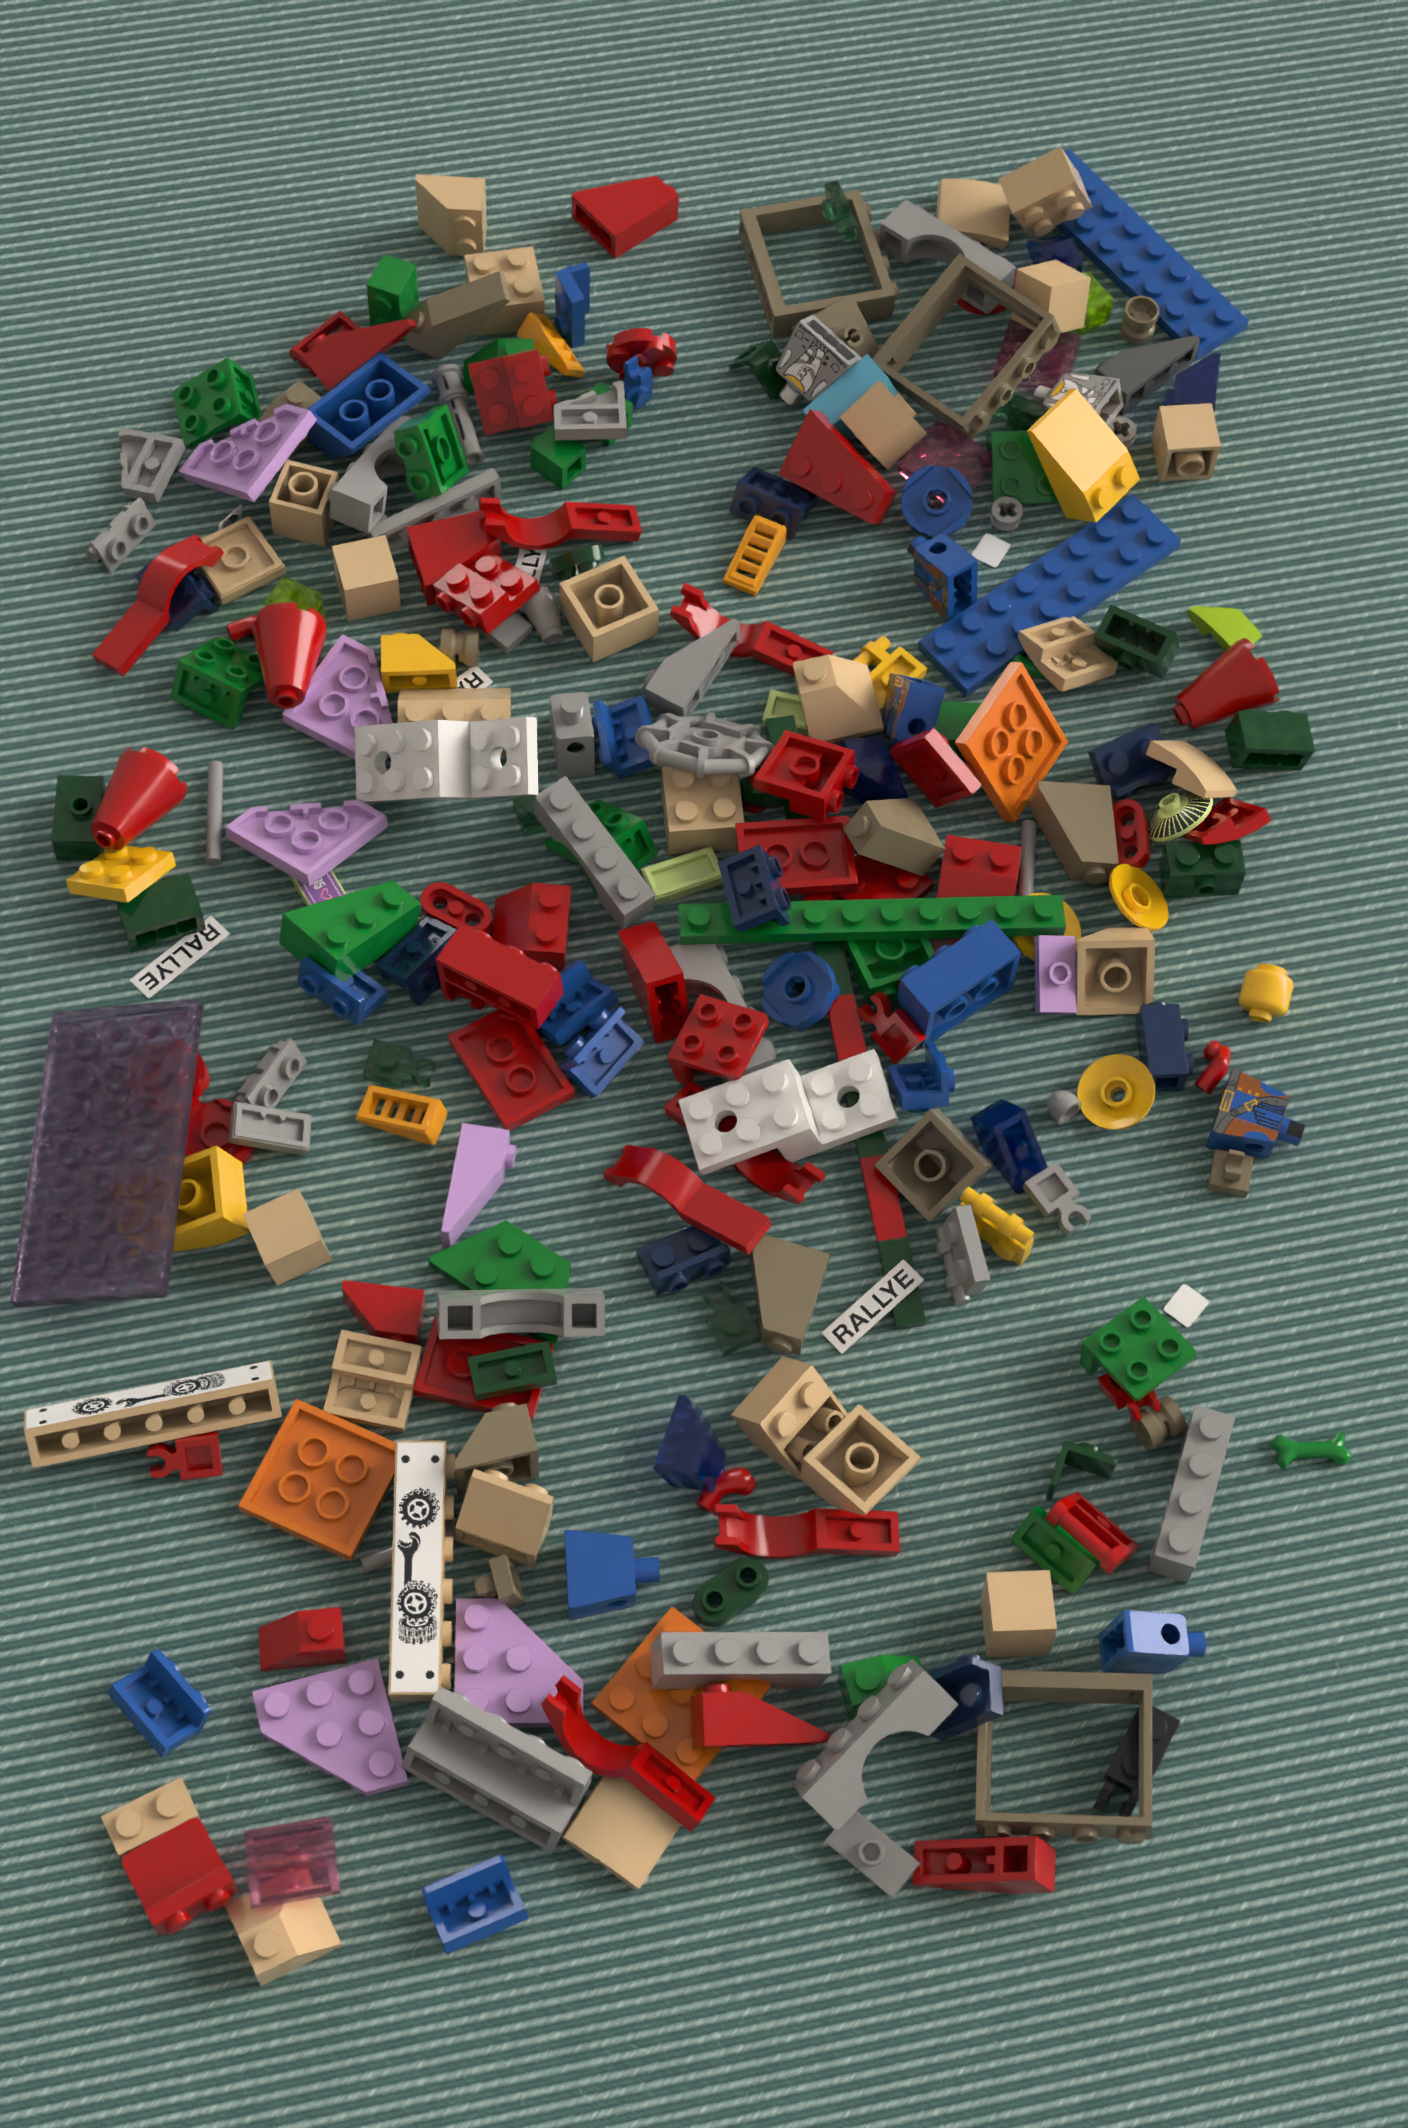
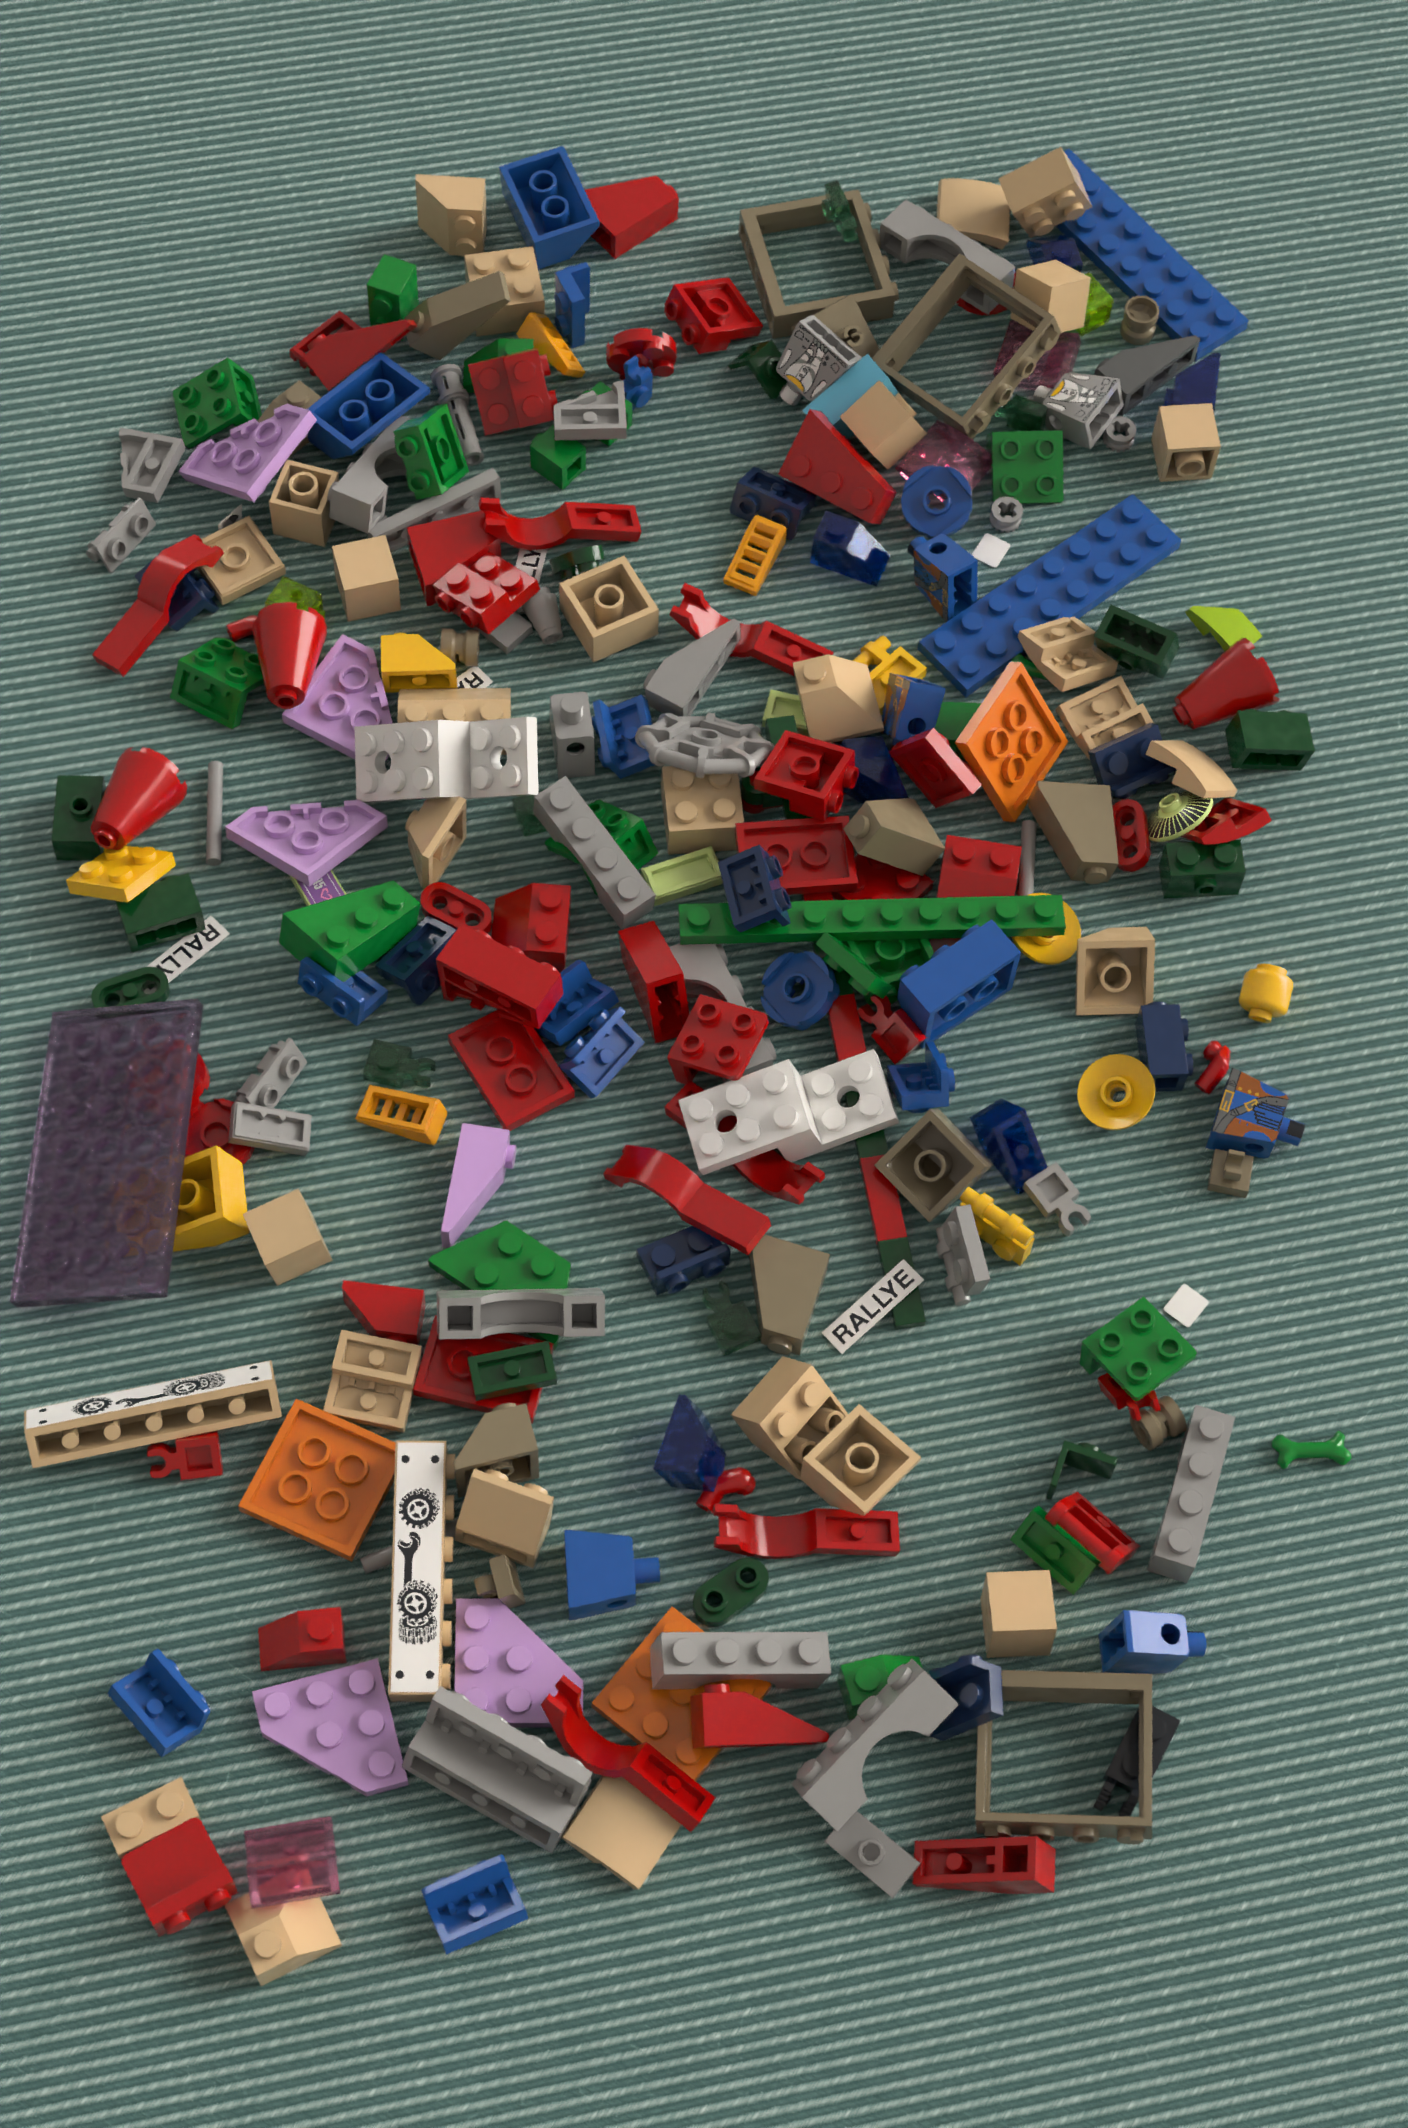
(130, 988): none -> dark green plate
(436, 836): none -> tan slope
(548, 205): none -> blue slope
(711, 314): none -> red plate
(843, 958): none -> green plate
(848, 549): none -> clear blue slope
(1055, 974): lavender plate -> none
(1063, 1106): light grey hinge -> none
(1082, 458): yellow slope -> none
(1102, 715): none -> tan slope
(1138, 897): yellow dish -> none

